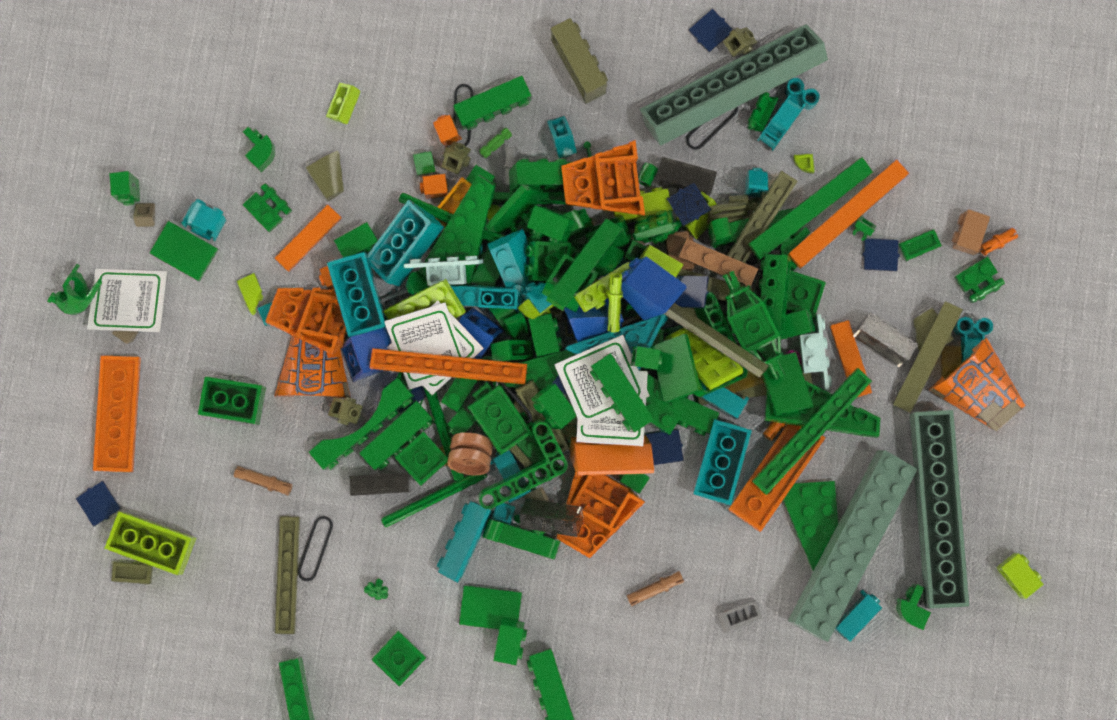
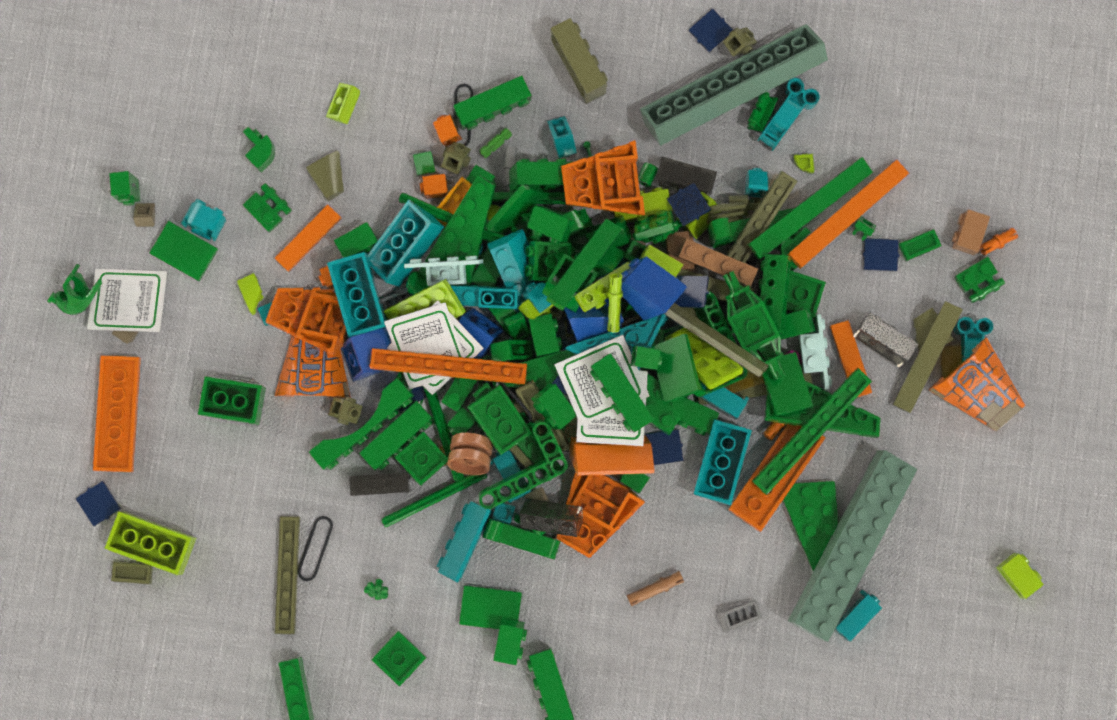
(271, 483): medium nougat pin -> none
(688, 137): black piece -> none
(908, 609): green brick -> none
(939, 509): sand green brick -> none

